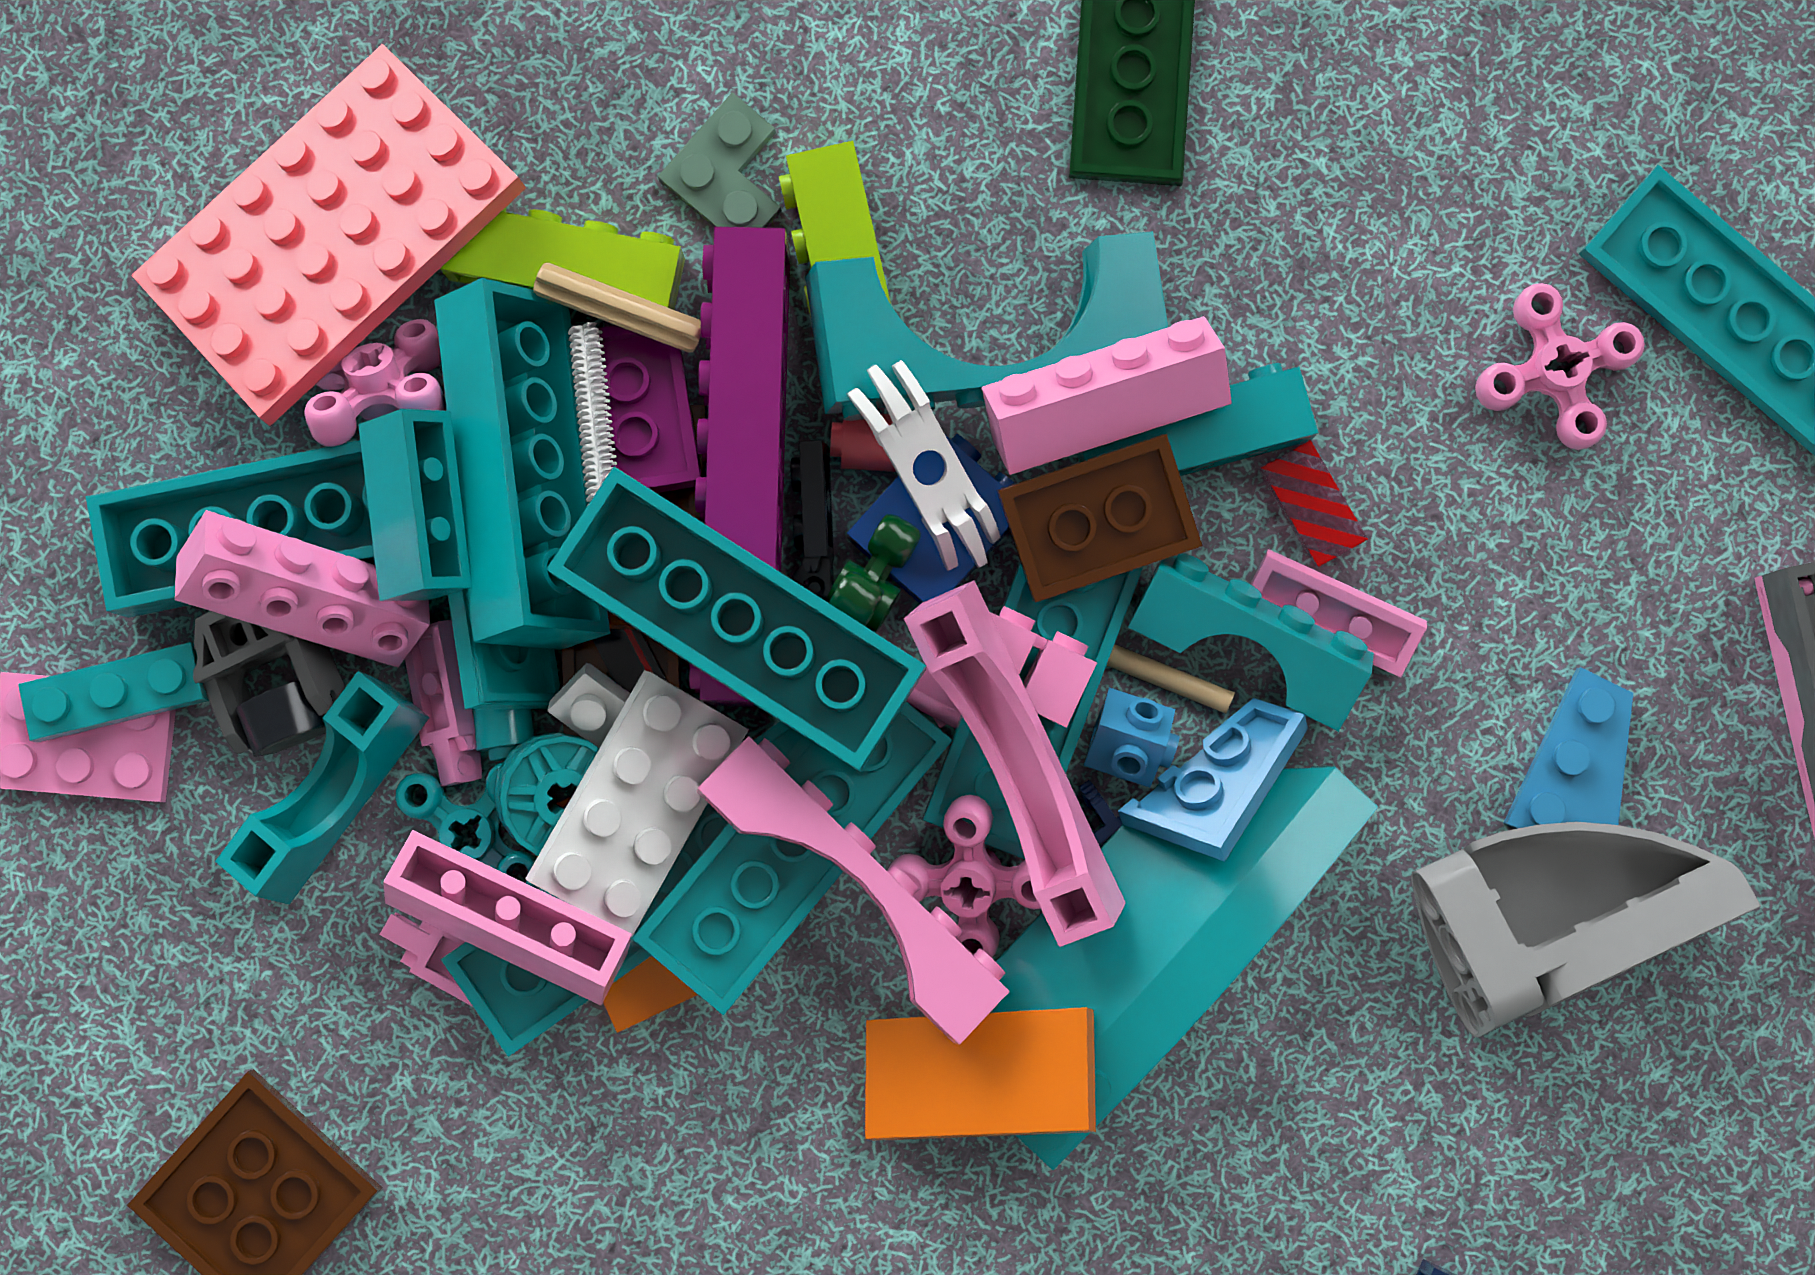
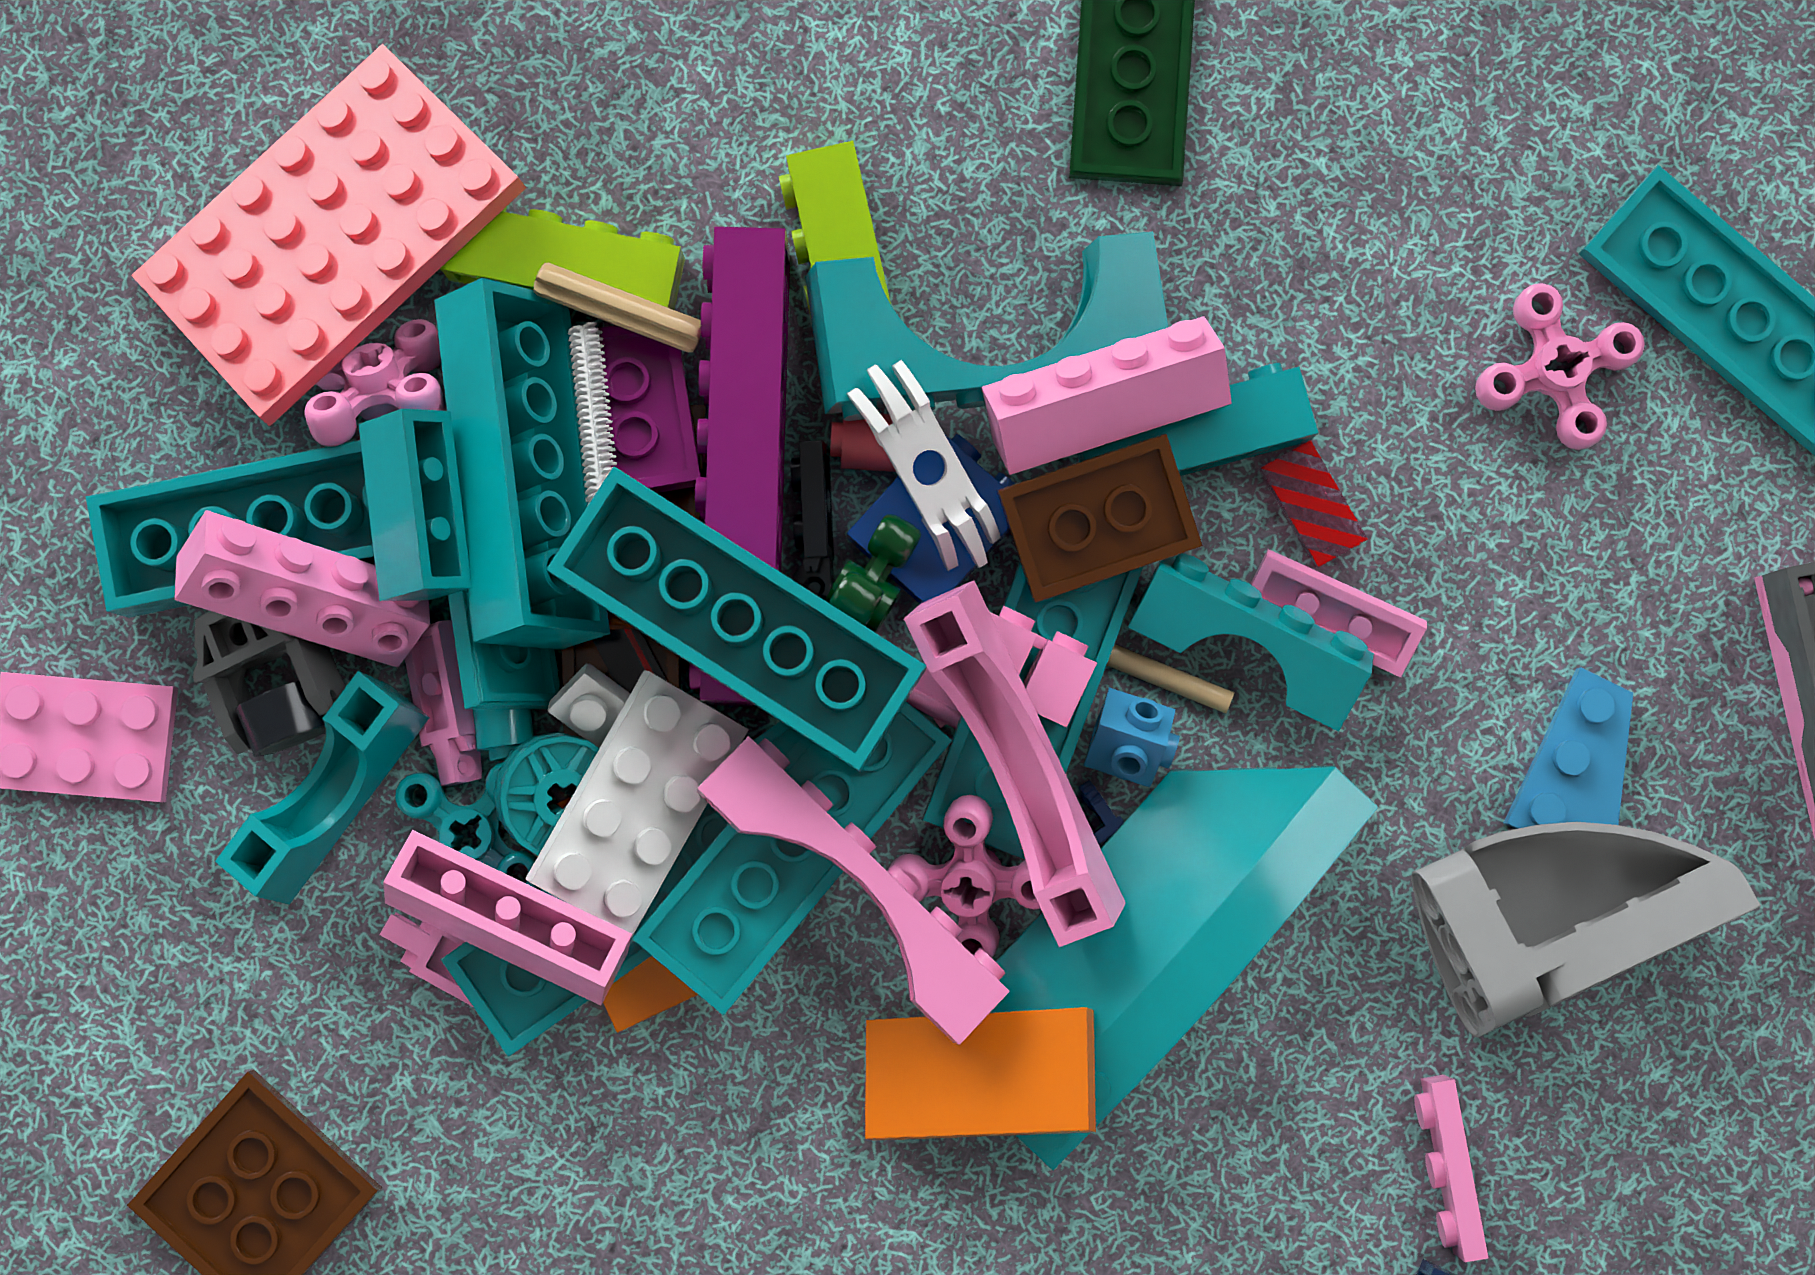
(111, 693): teal plate -> none
(710, 167): sand green plate -> none
(1223, 785): dark azure wing -> none
(1451, 1168): none -> bright pink plate

